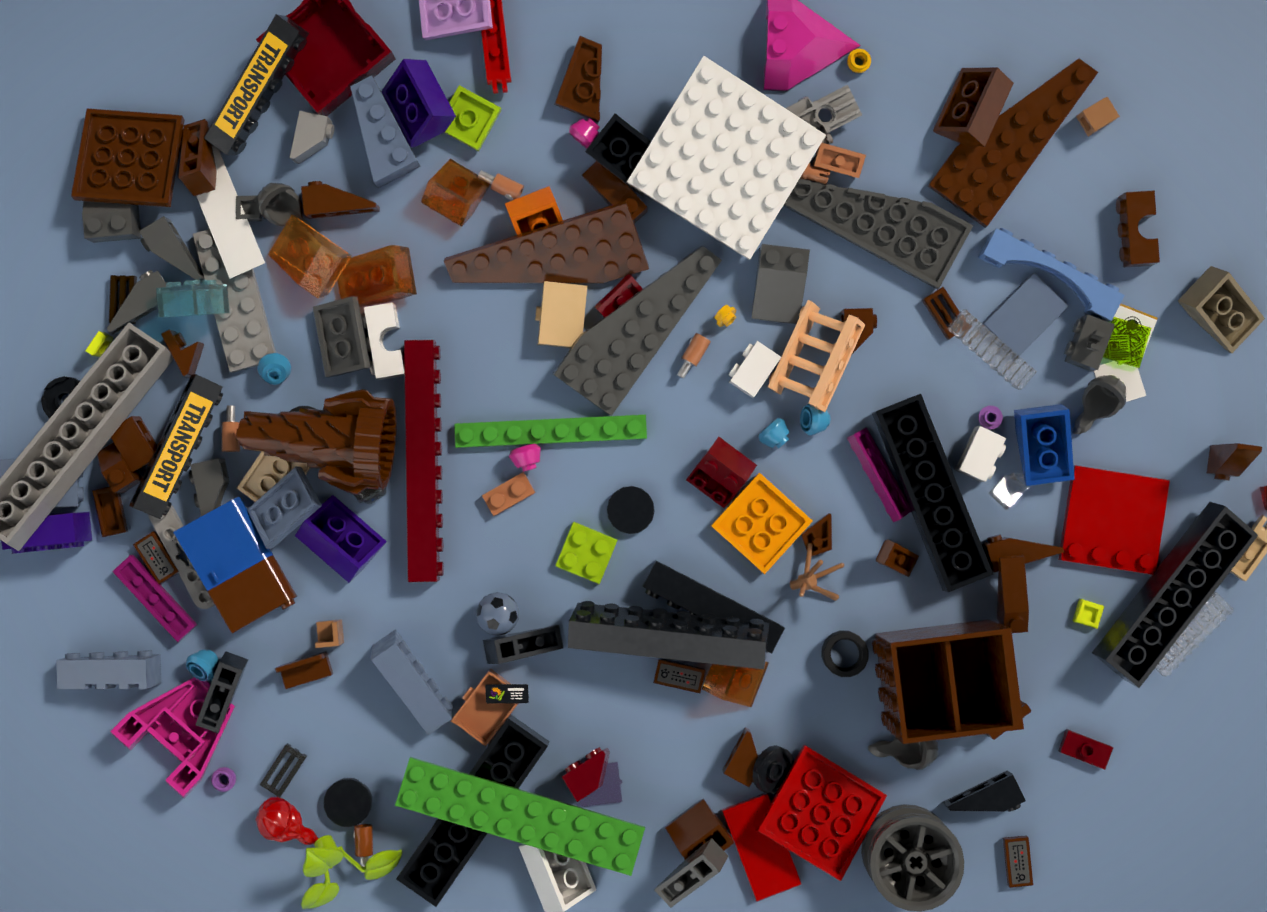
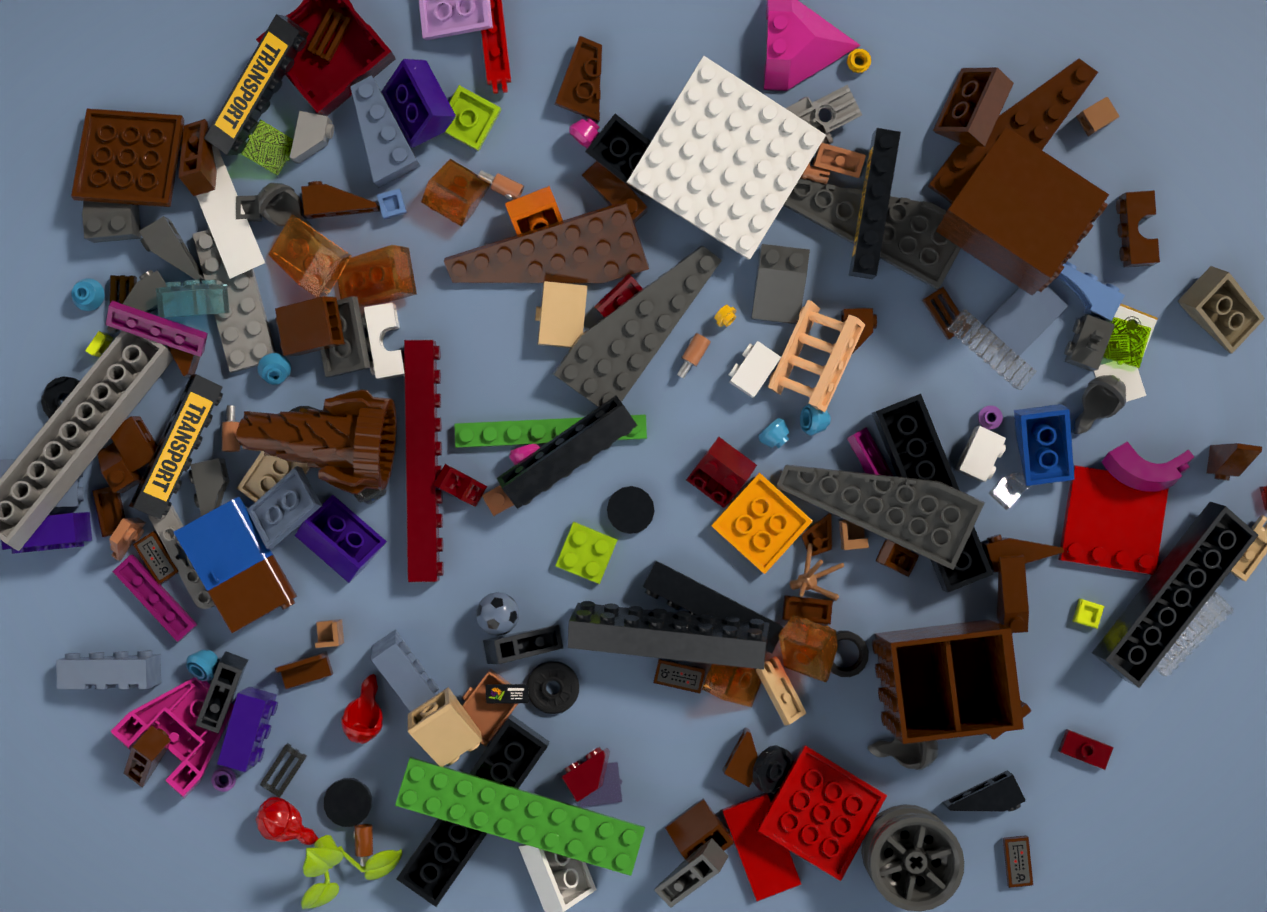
(88, 294): none -> dark azure cone
(124, 535): none -> nougat wing
(146, 755): none -> reddish brown slope
(156, 328): none -> magenta plate
(247, 729): none -> dark purple brick
(268, 147): none -> clear neon green piece
(309, 326): none -> reddish brown brick
(321, 30): none -> reddish brown tile
(363, 716): none -> red piece
(391, 203): none -> medium blue plate
(444, 728): none -> tan slope
(460, 485): none -> dark red slope
(556, 672): none -> black wheel
(566, 452): none -> black brick
(781, 691): none -> tan hinge
(808, 647): none -> clear orange slope
(809, 608): none -> reddish brown tile
(852, 536): none -> medium nougat panel
(874, 203): none -> black brick
(907, 511): none -> dark grey wing
(1023, 213): none -> reddish brown piece
(1142, 475): none -> magenta arch

